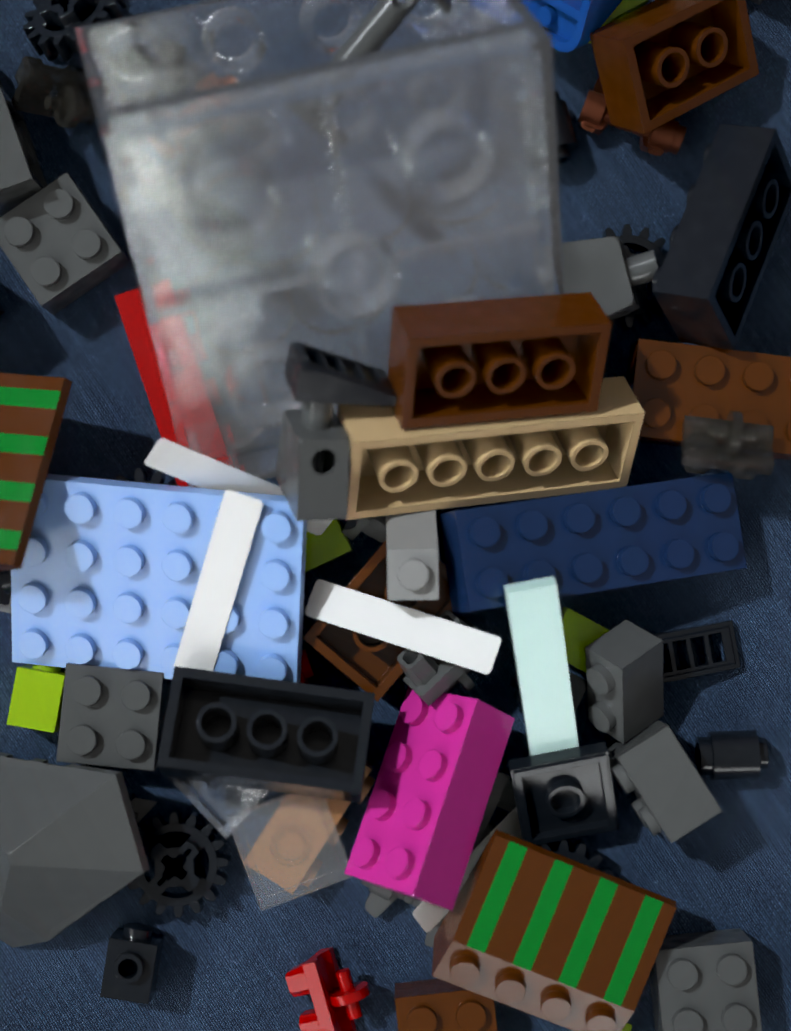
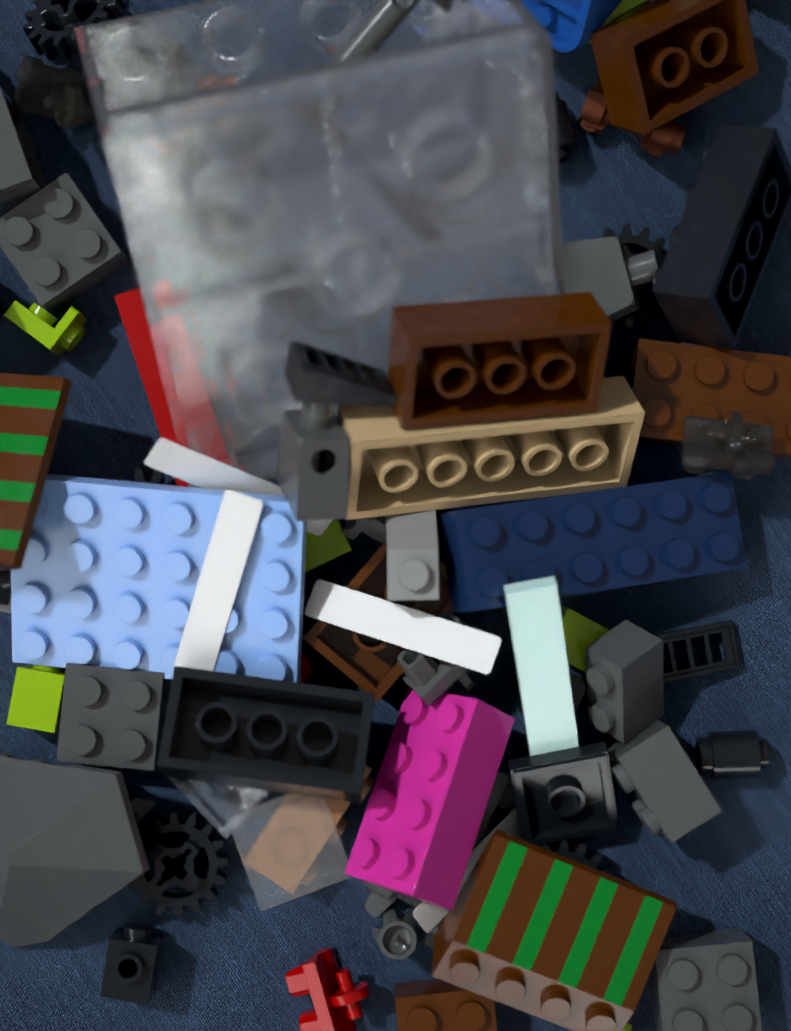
(39, 325): none -> lime bracket
(397, 937): none -> dark grey piece

